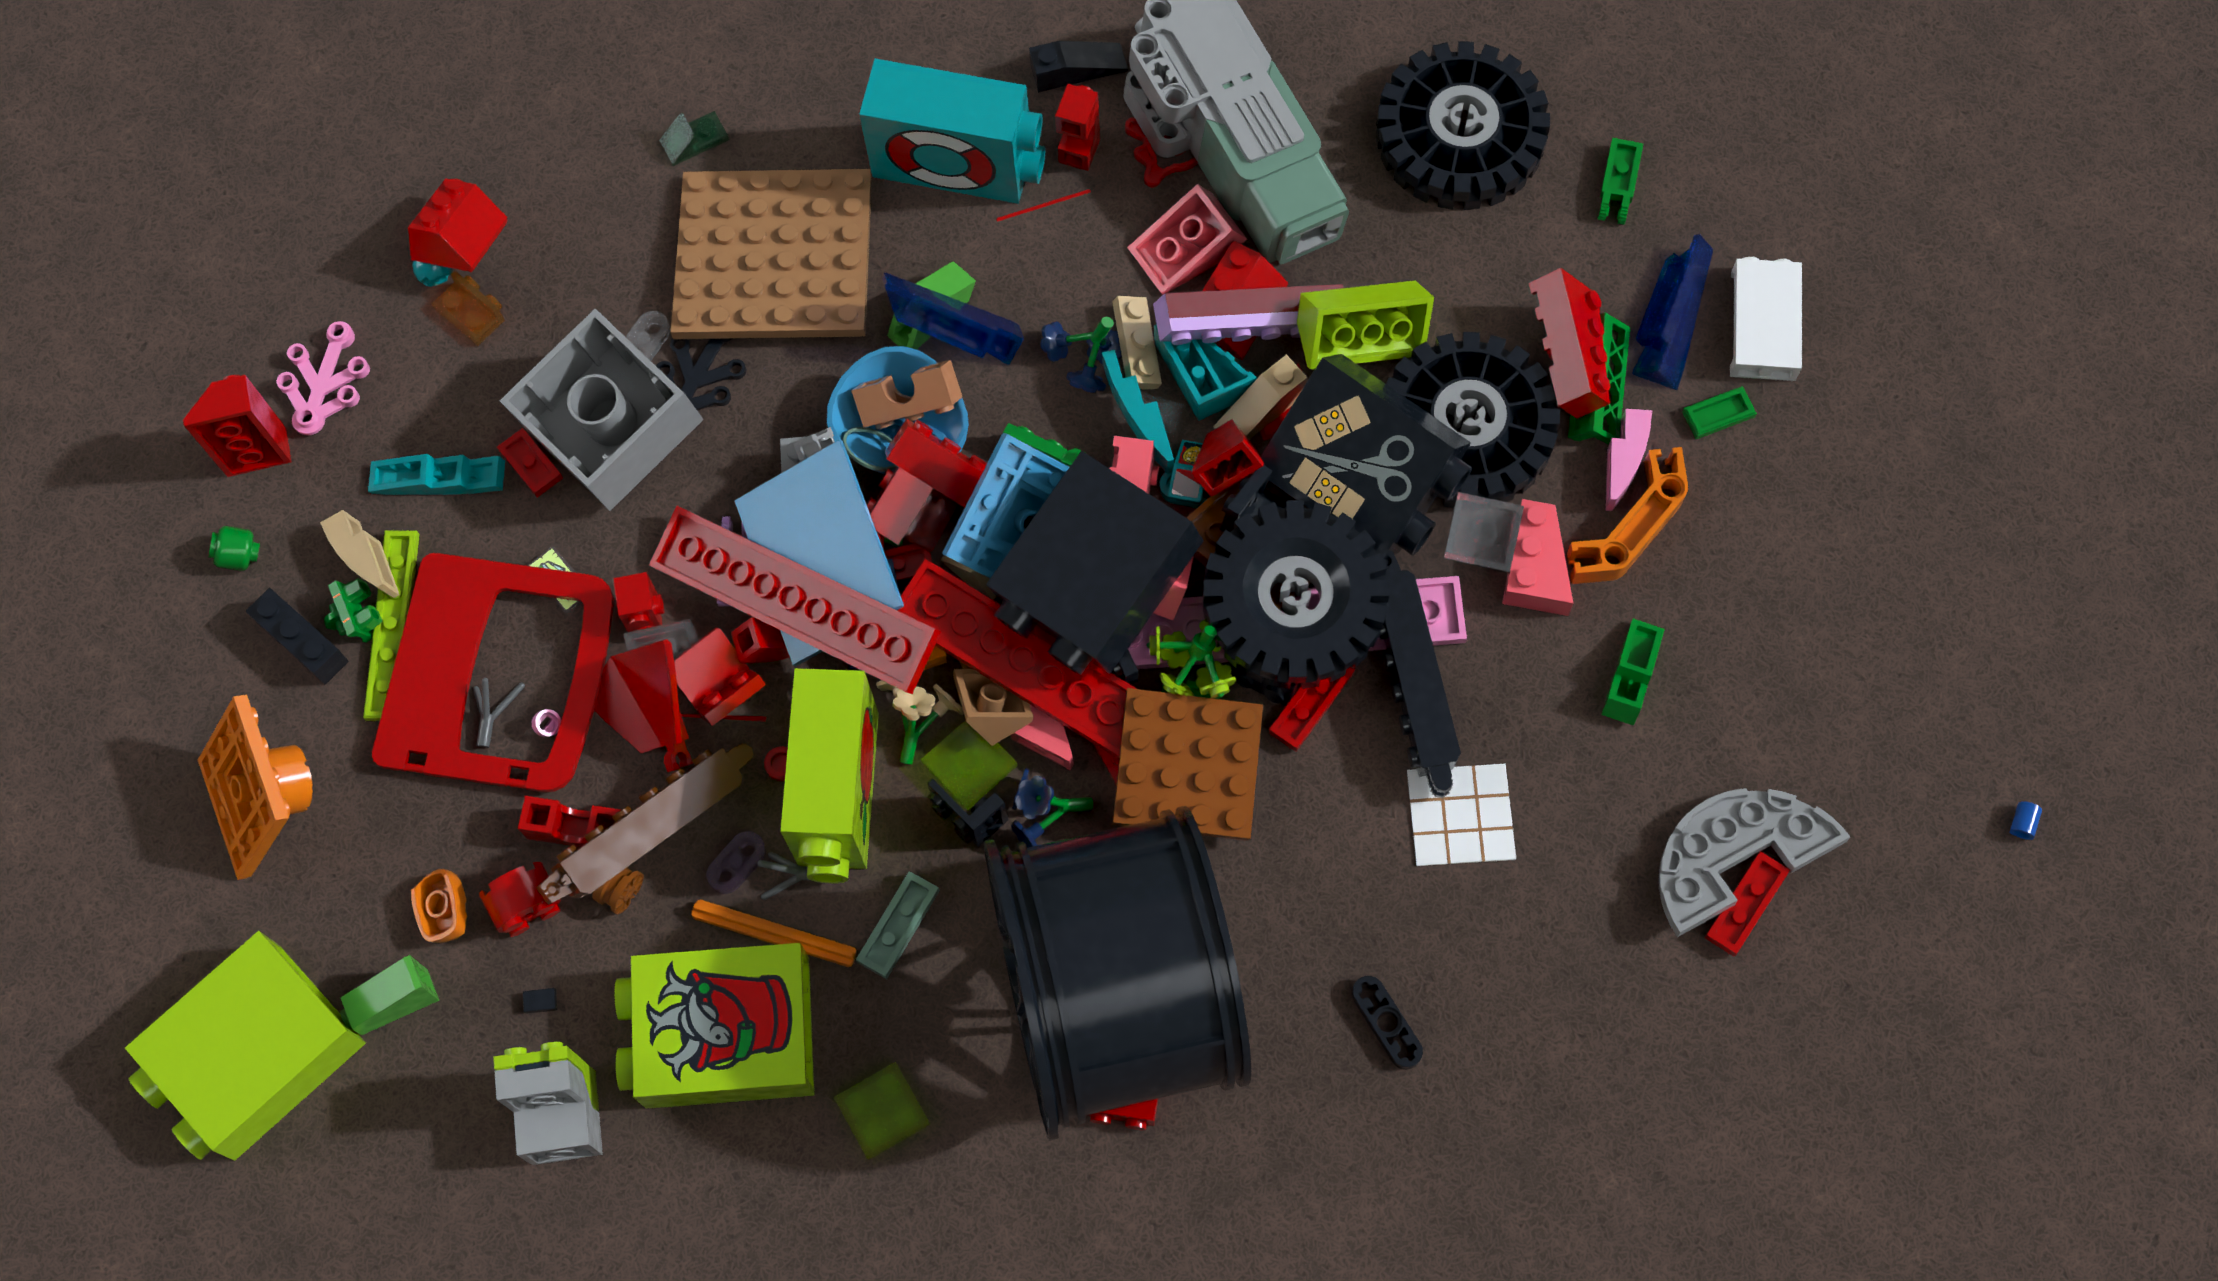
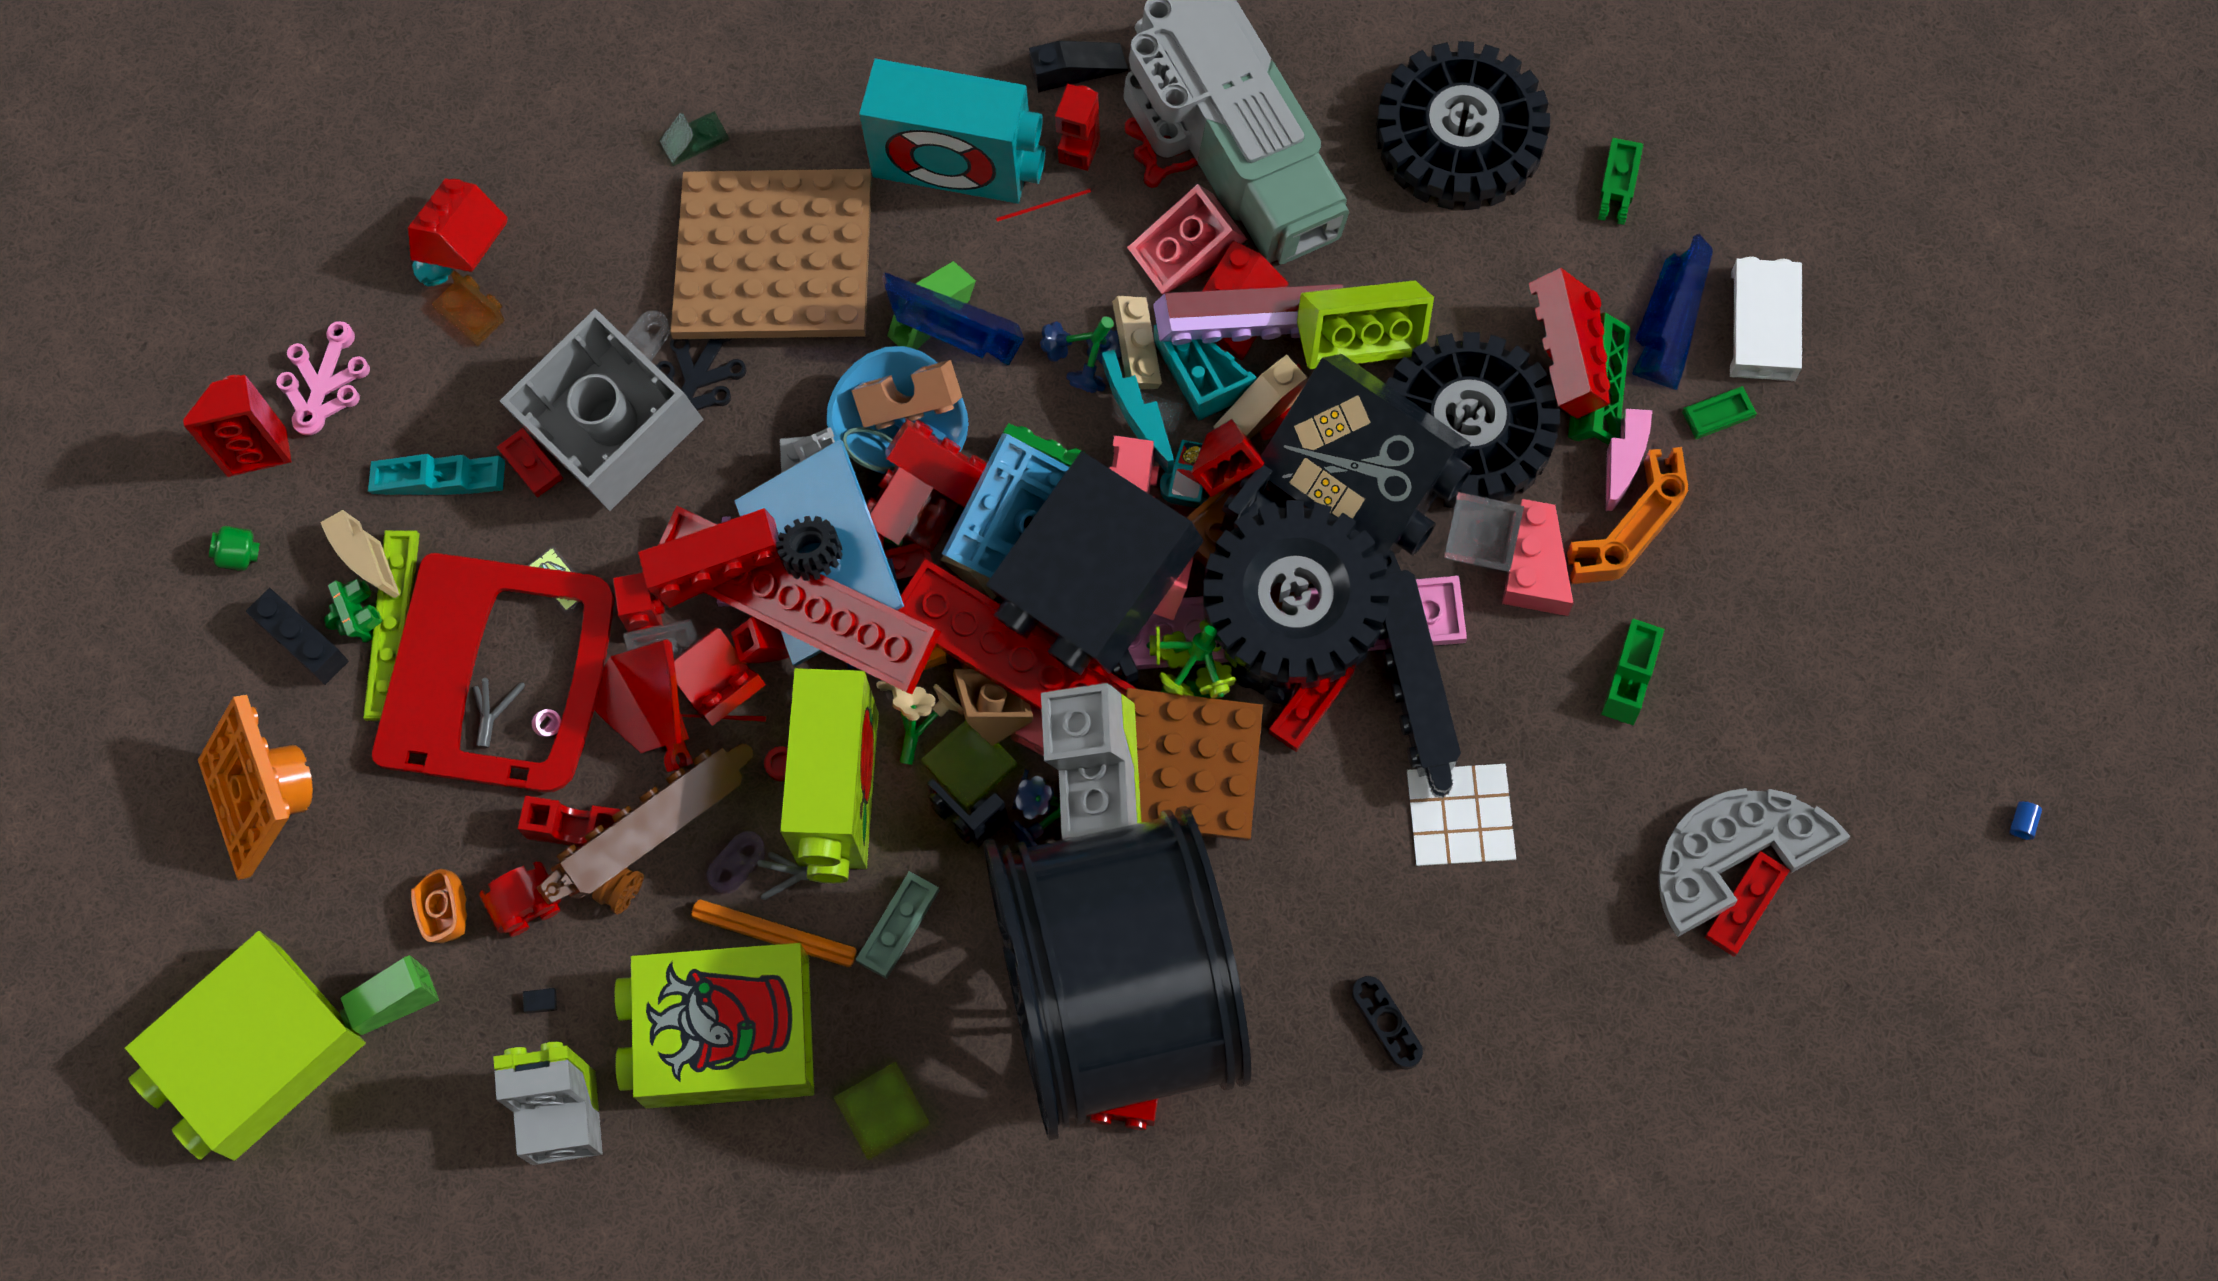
(709, 557): none -> red wedge
(802, 535): none -> black tyre
(1094, 747): none -> light grey piece

